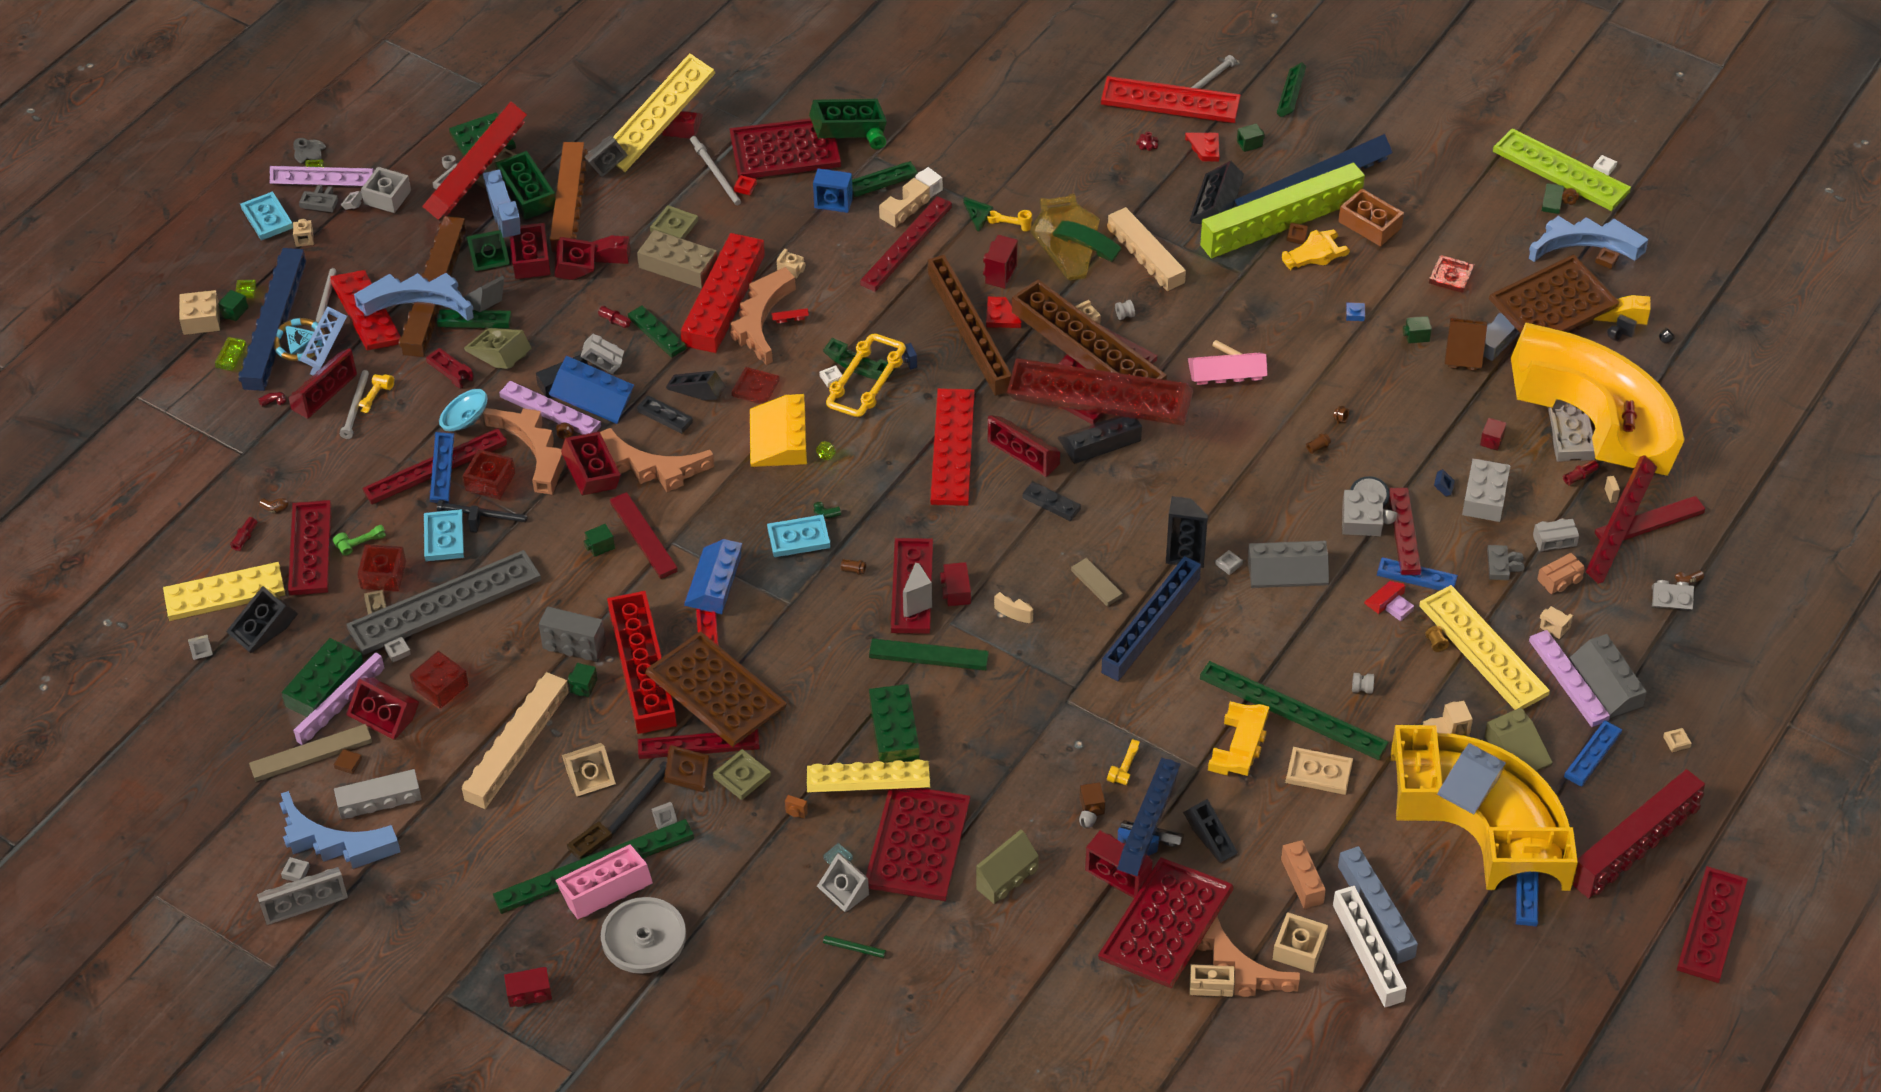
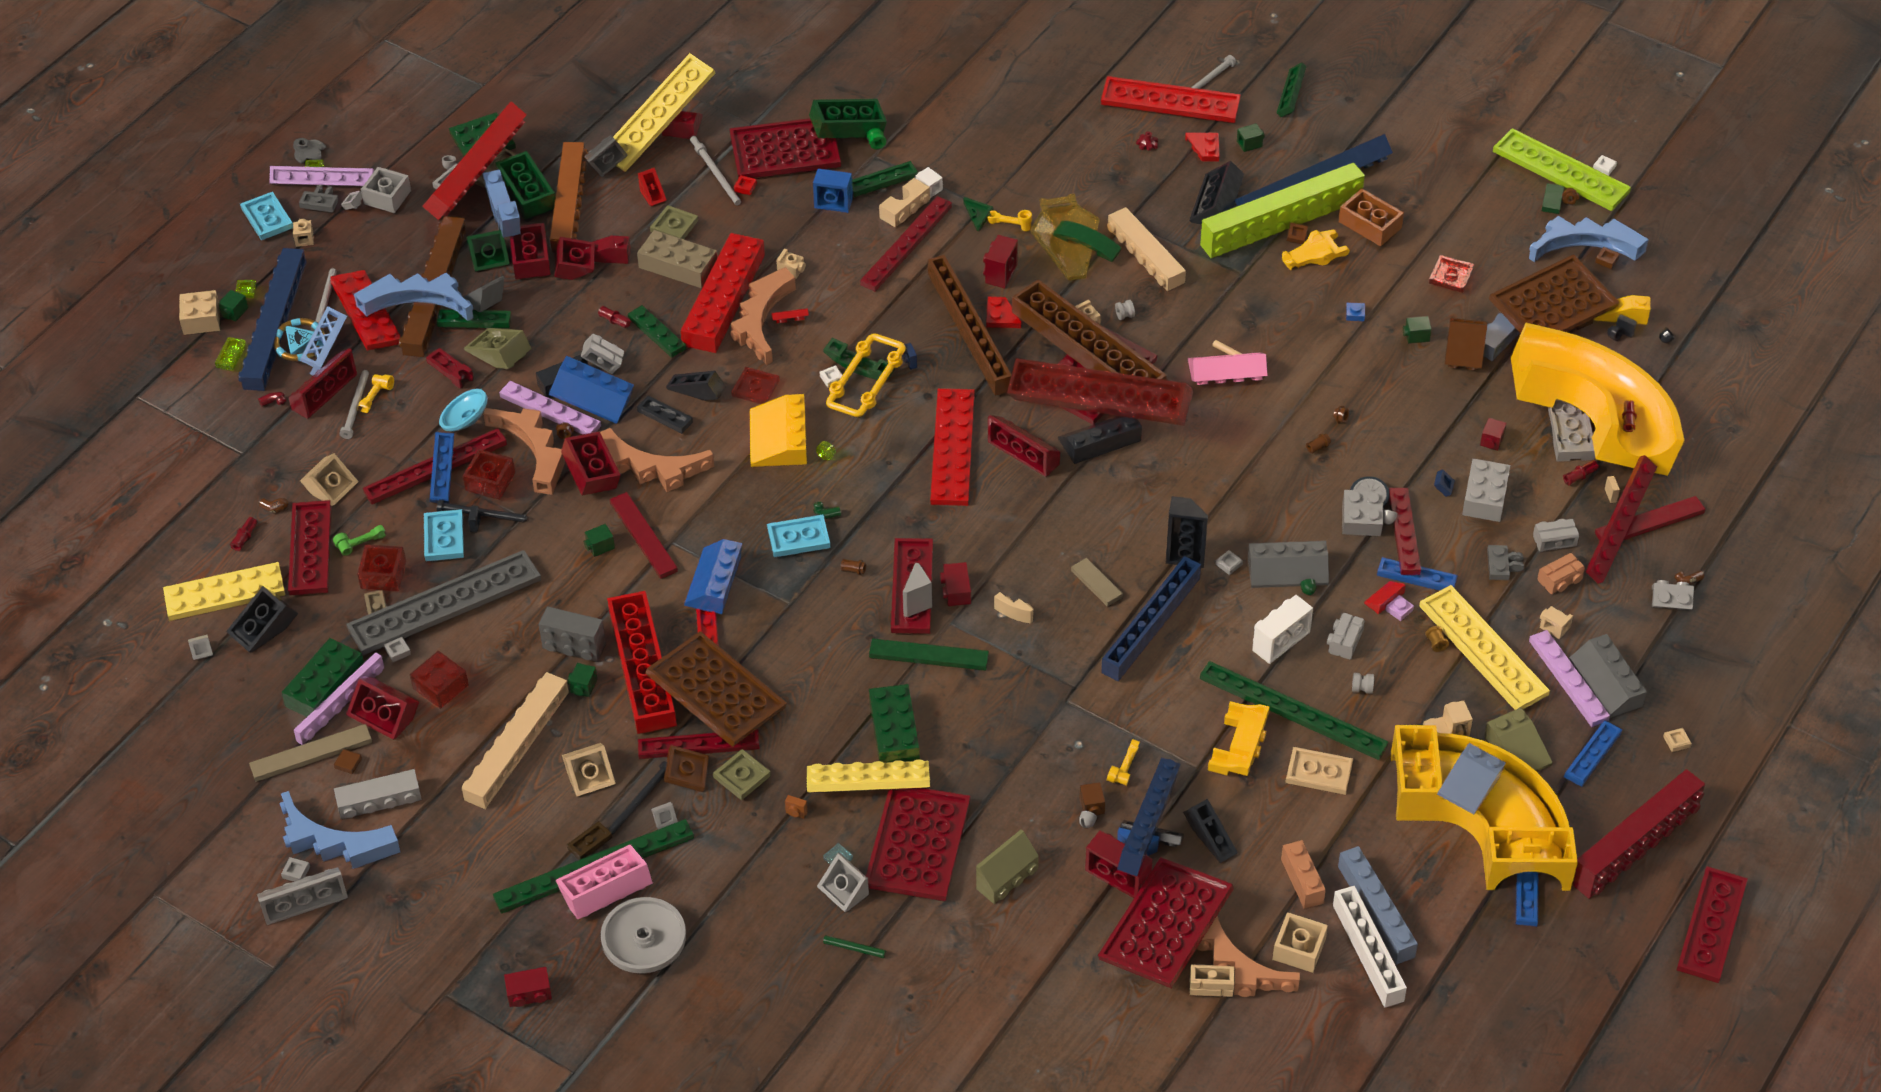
(329, 479): none -> tan slope
(651, 187): none -> red slope
(1051, 501): black plate -> none
(1282, 628): none -> white brick
(1308, 586): none -> dark green hinge
(1346, 635): none -> light grey brick

